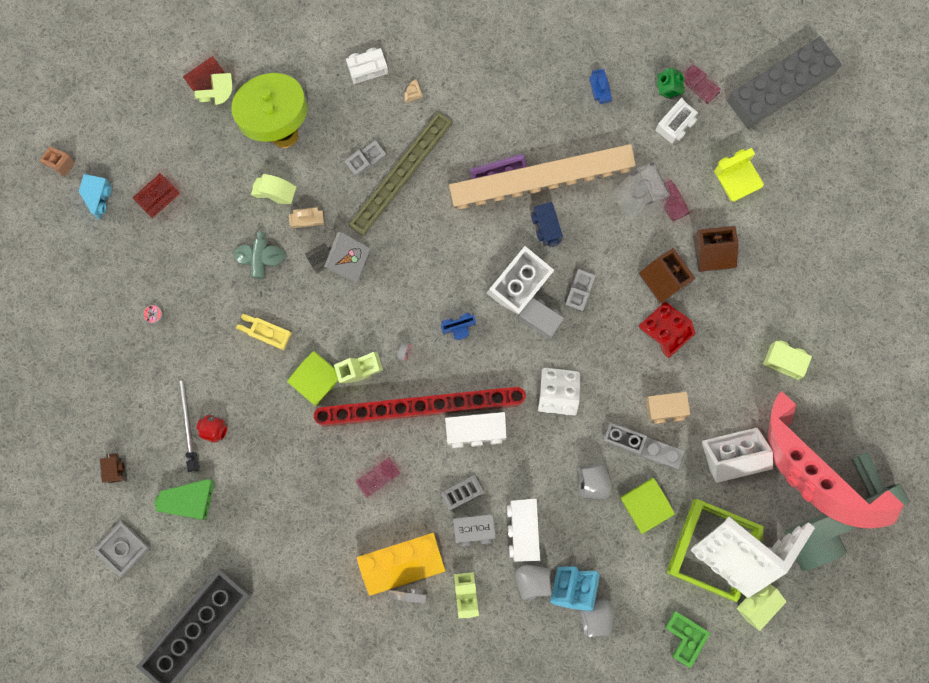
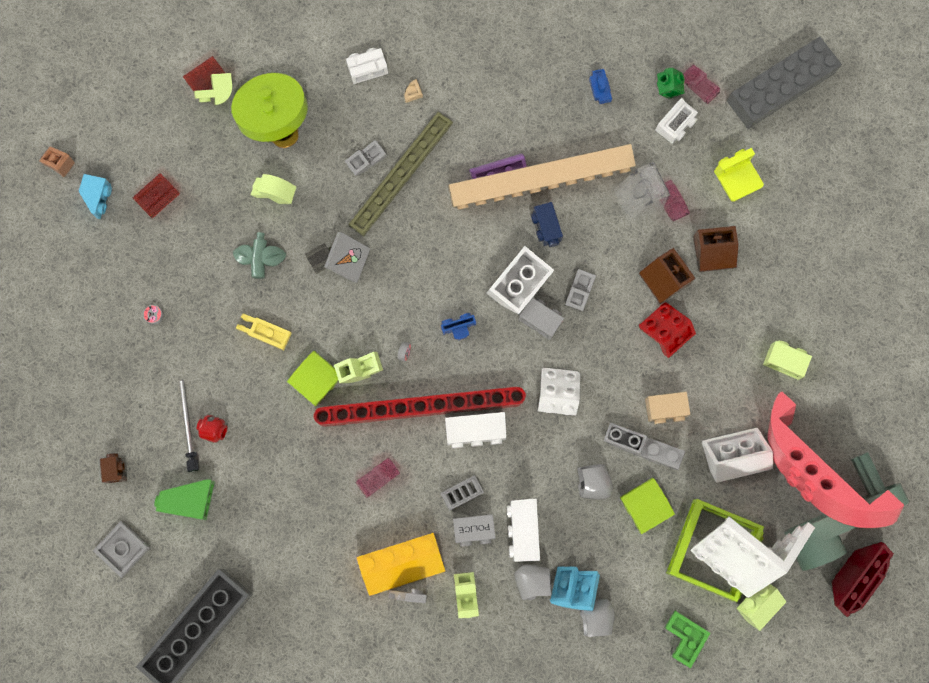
(306, 218): tan piece -> none
(860, 577): none -> dark red wedge

